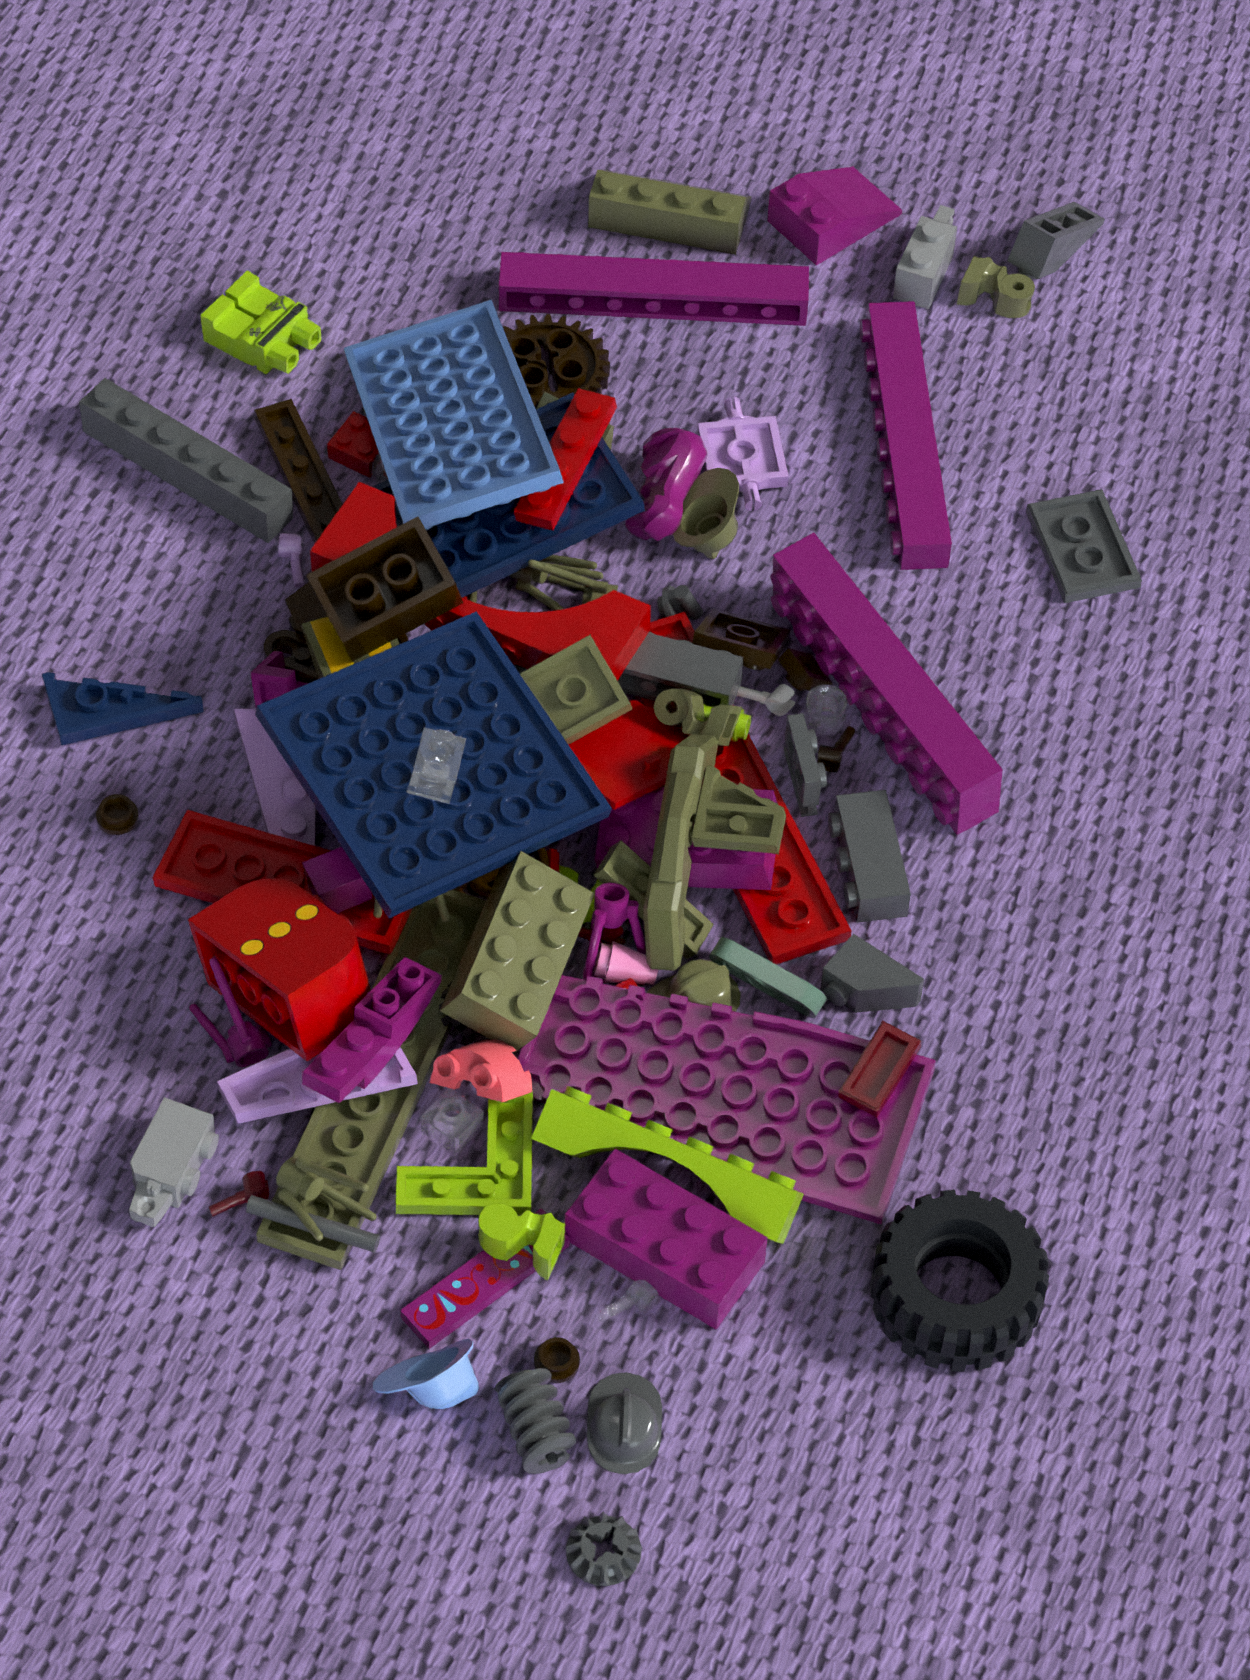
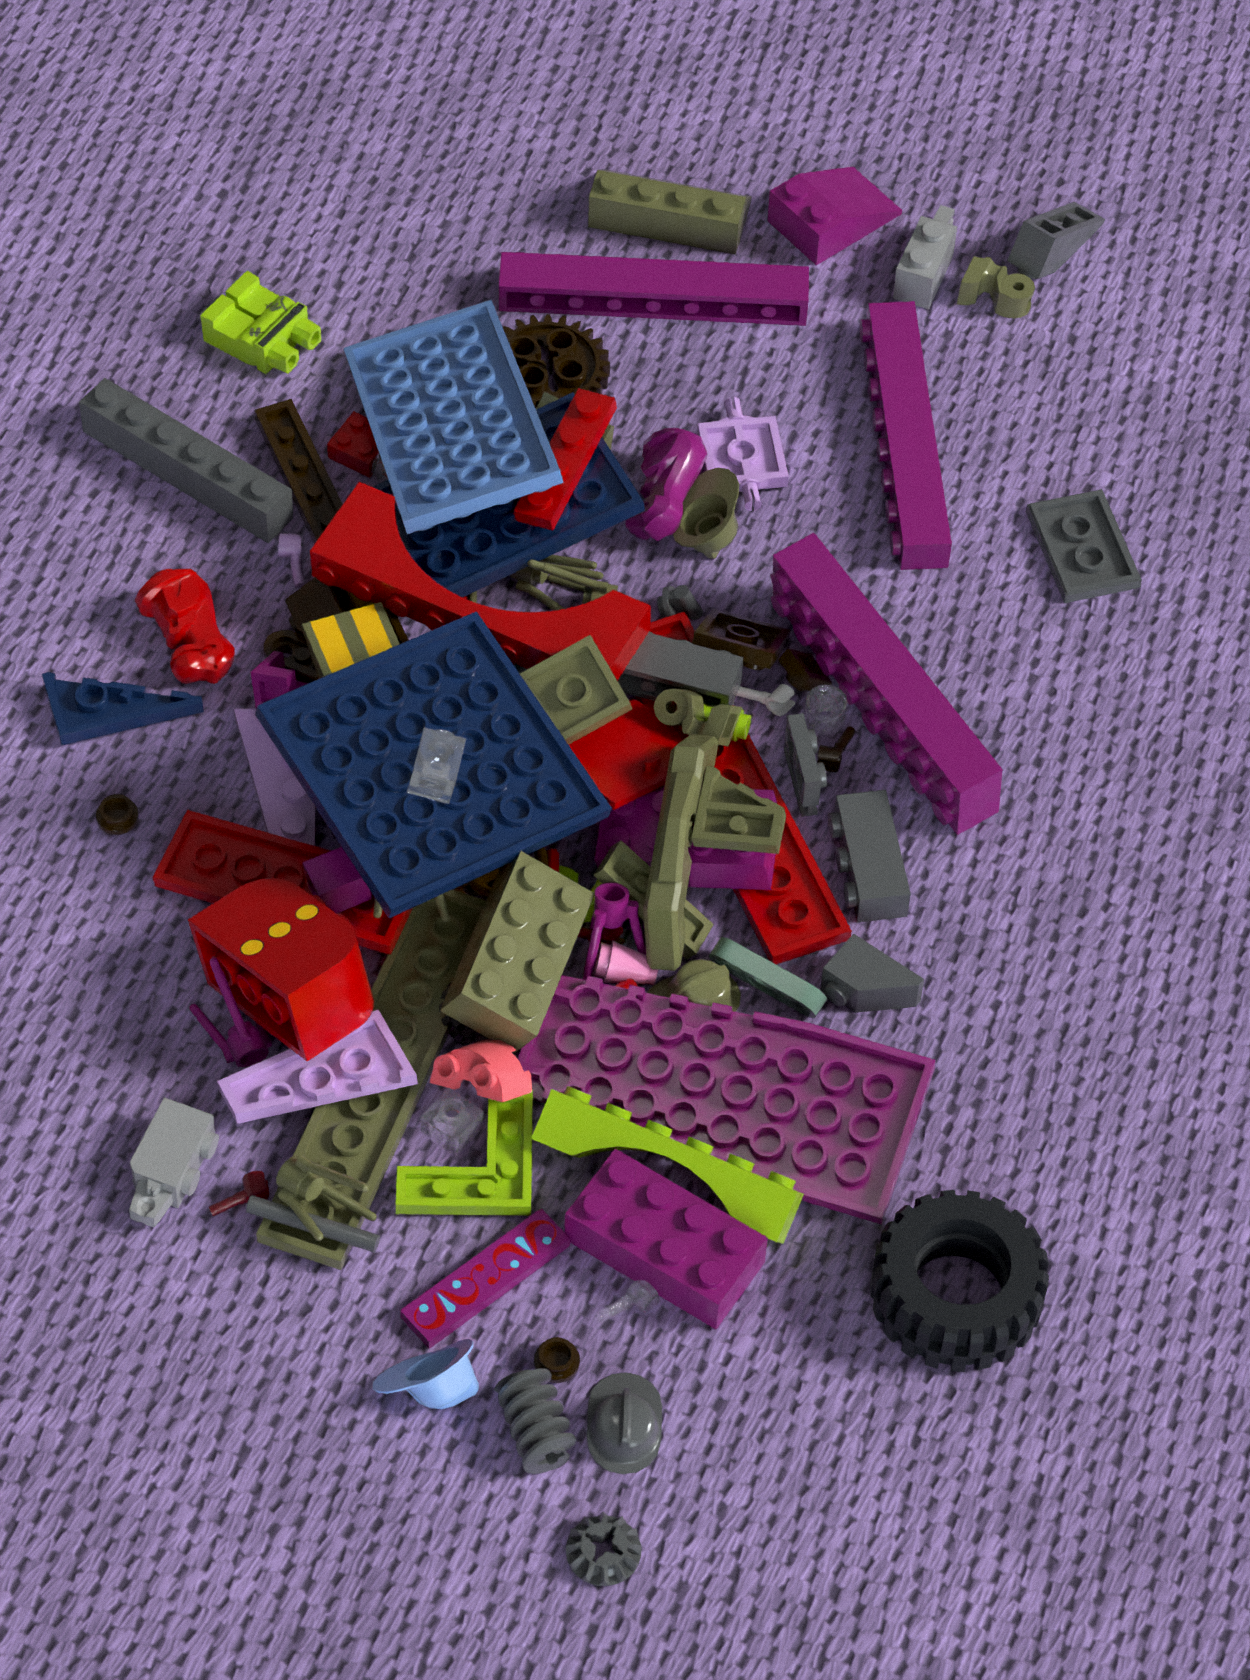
(187, 617): none -> red animal
(375, 1034): magenta slope -> none
(385, 588): dark brown brick -> none
(505, 1234): lime leg -> none
(879, 1069): dark red tile -> none

